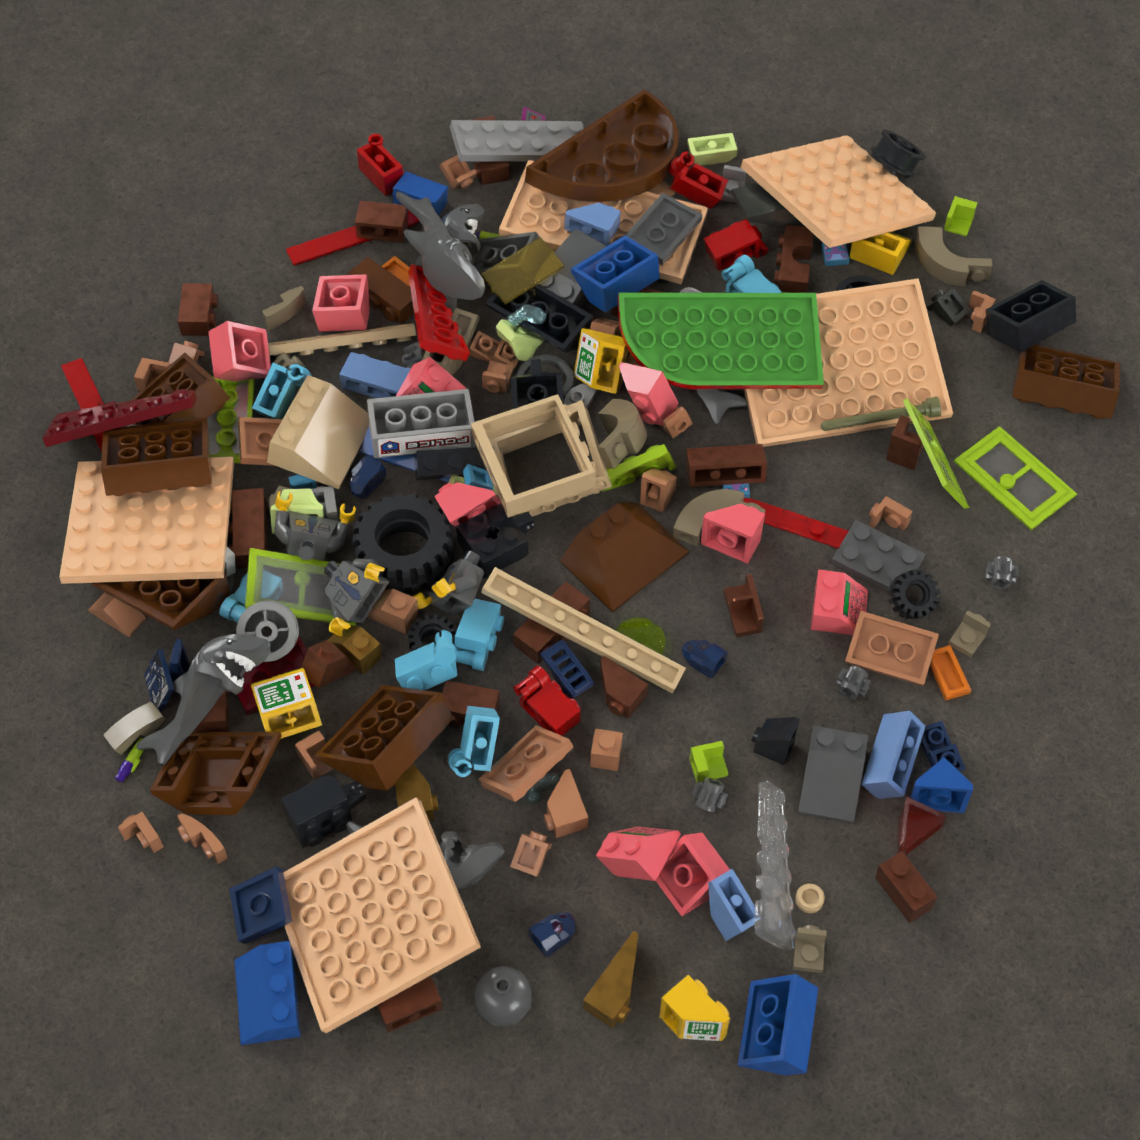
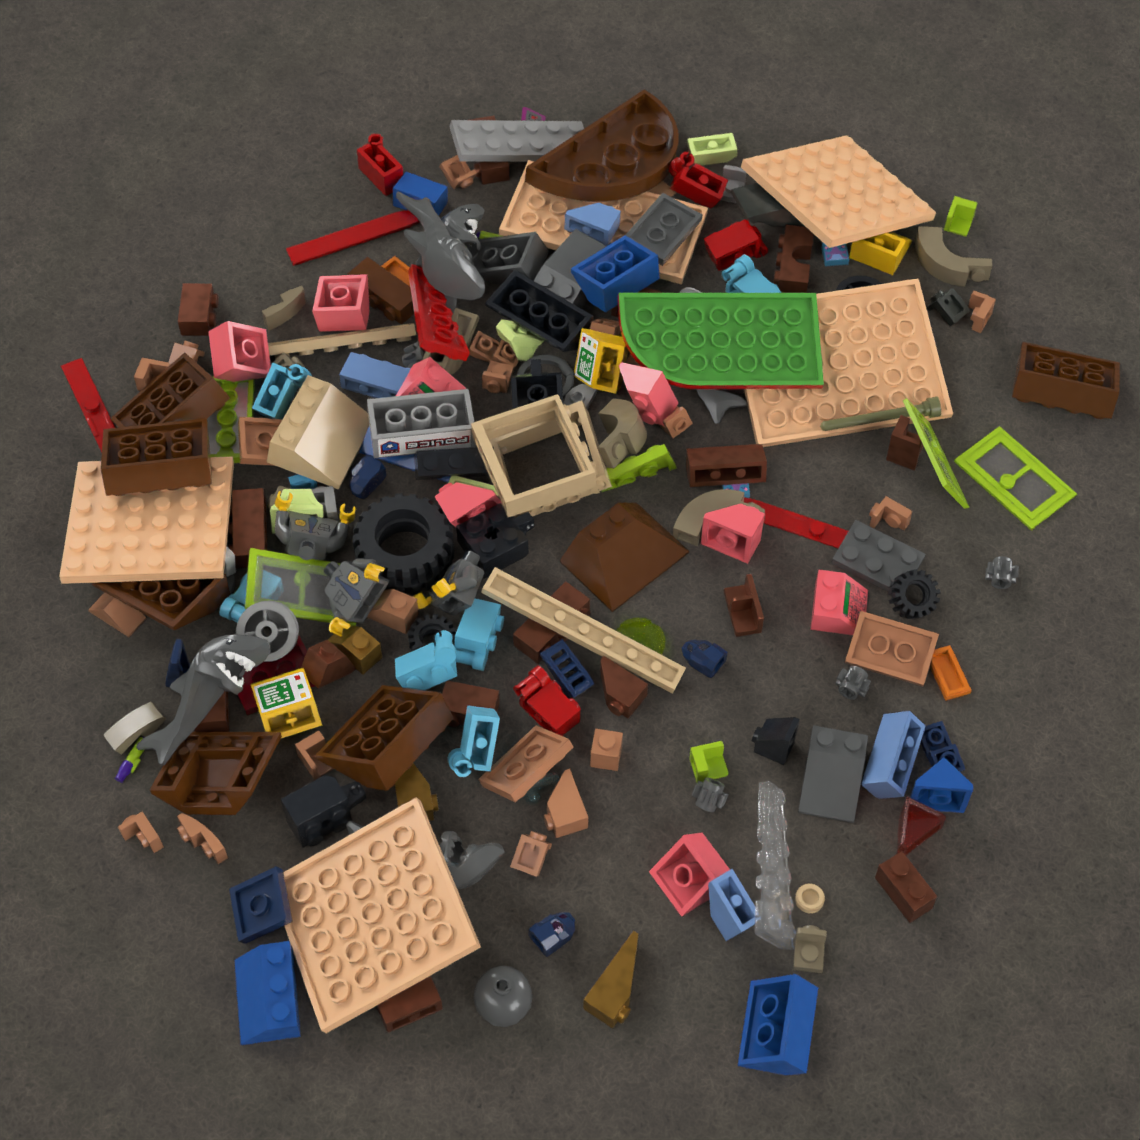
(112, 415): dark red wing -> none
(159, 680): piece -> none
(381, 221): copper brick -> none
(477, 477): dark azure plate -> none
(522, 270): clear yellow piece -> none
(528, 313): clear light blue arm -> none
(637, 851): coral slope -> none
(657, 489): nougat slope -> none
(693, 1013): yellow slope -> none
(897, 154): black wheel -> none
(970, 634): dark tan bracket -> none
(1031, 315): black brick -> none

